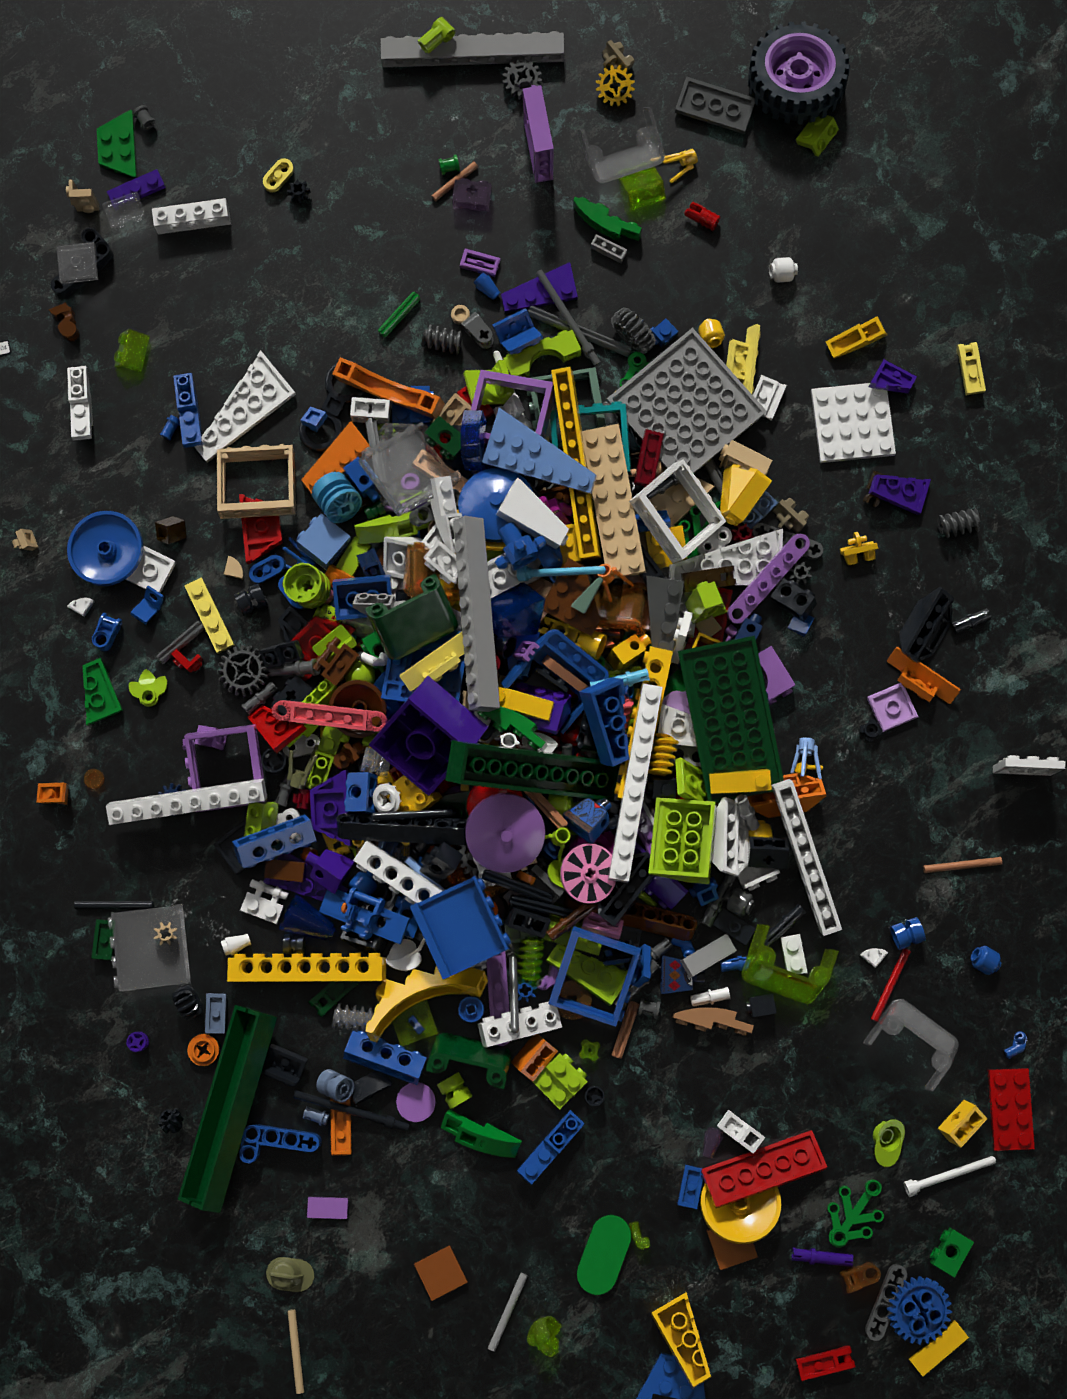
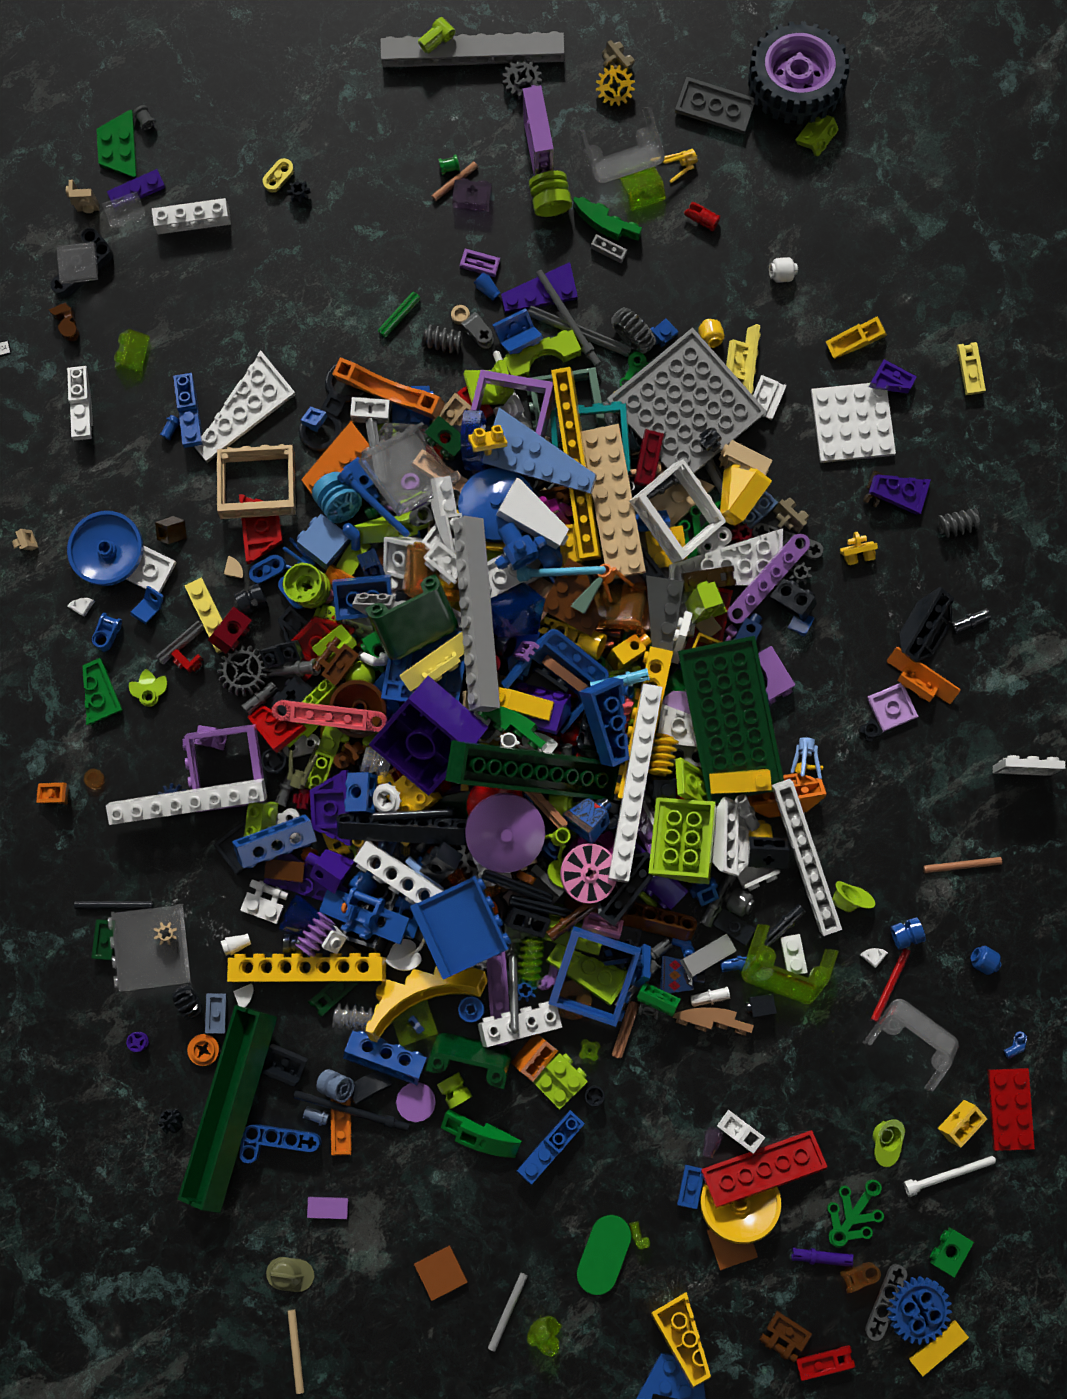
(223, 638): none -> dark red brick
(244, 995): none -> white tile
(316, 935): none -> medium lavender piece
(334, 941): none -> white bracket
(347, 478): none -> blue piece
(353, 534): none -> blue arm
(487, 441): none -> yellow hips
(550, 193): none -> lime wheel
(658, 999): none -> green bracket
(710, 440): none -> black gear
(788, 1331): none -> reddish brown plate
(851, 897): none -> lime piece

